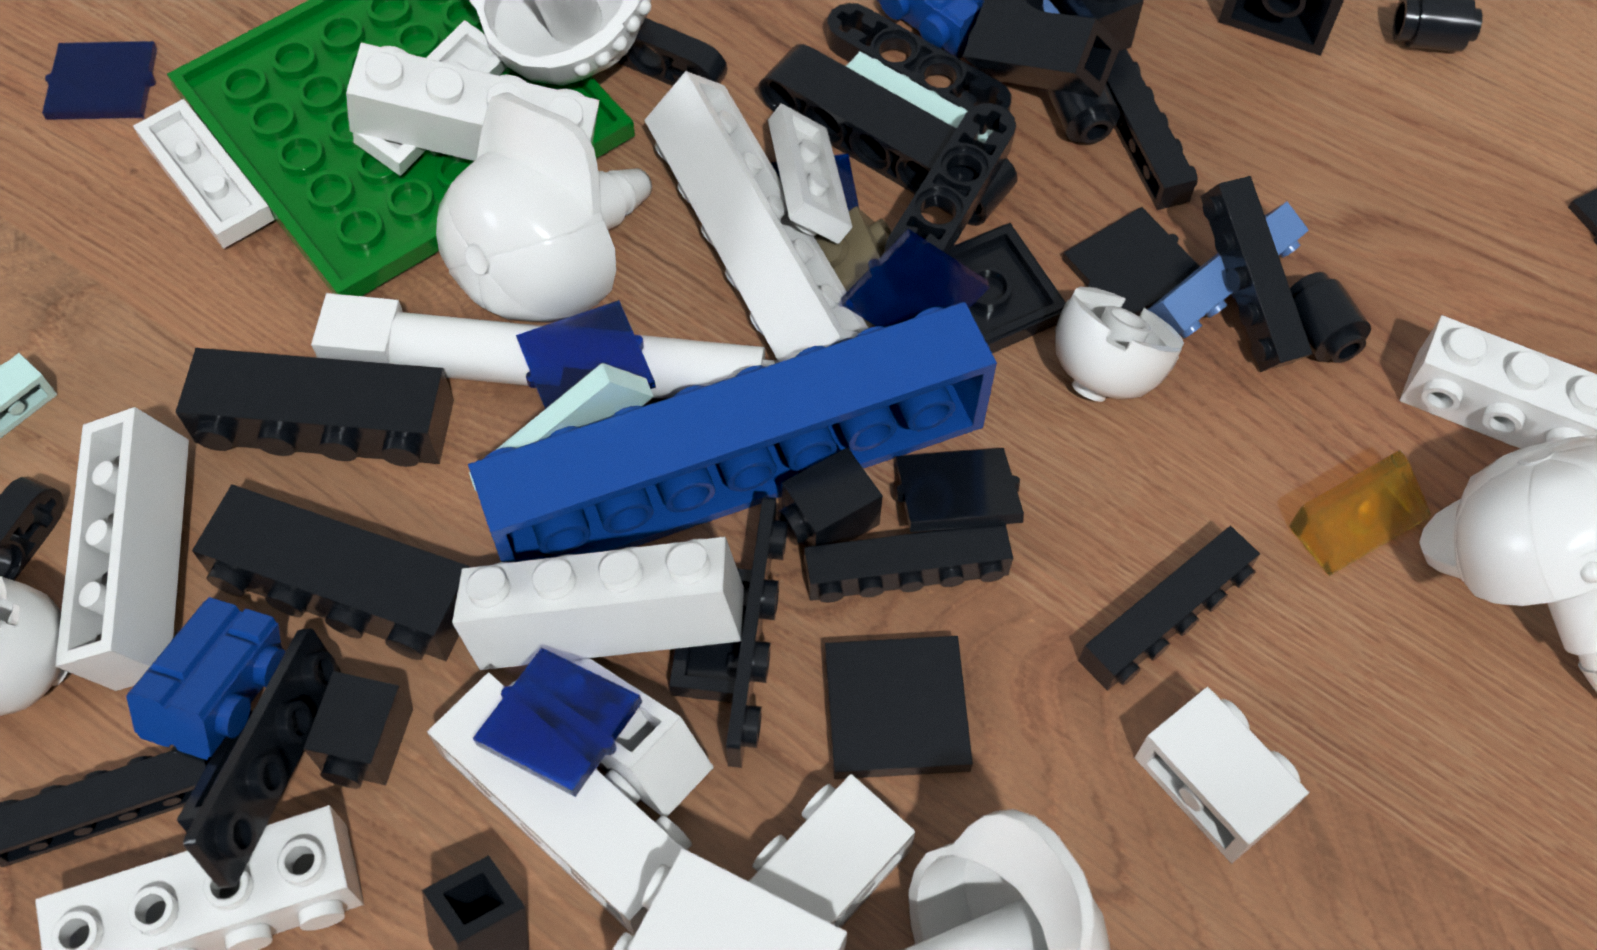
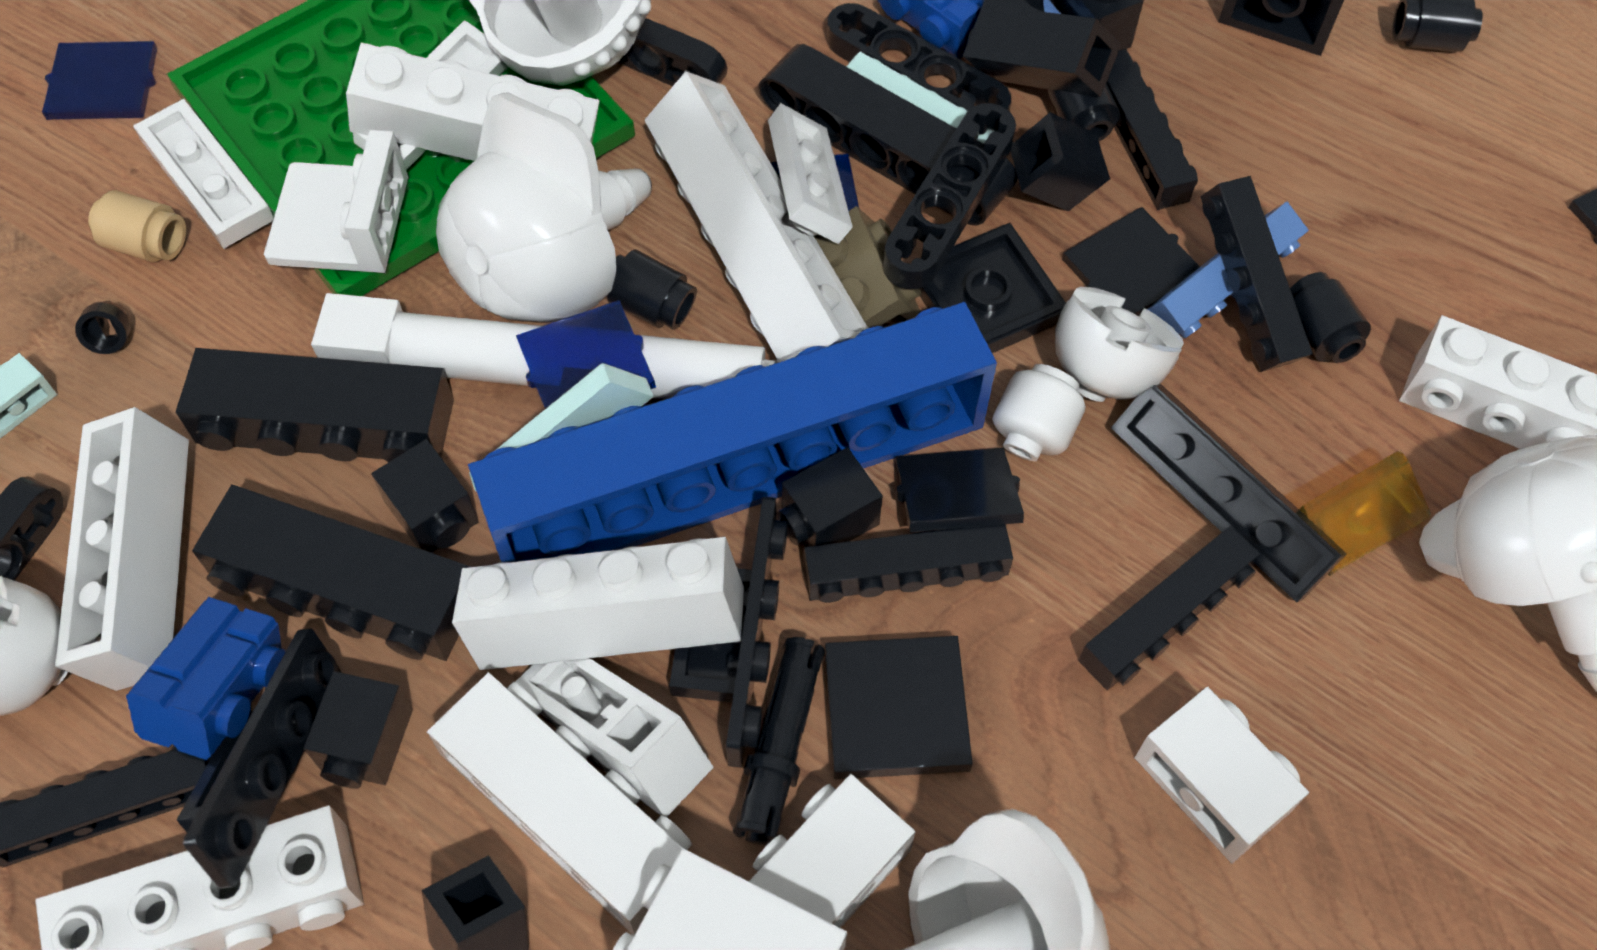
(93, 327): none -> black hinge
(137, 226): none -> tan brick
(340, 212): none -> white bracket
(426, 498): none -> black brick
(558, 721): clear blue piece -> none
(652, 290): none -> black brick
(774, 761): none -> black pin
(910, 280): clear blue piece -> none
(1039, 412): none -> white head
(1059, 162): none -> black brick
(1228, 490): none -> black tile

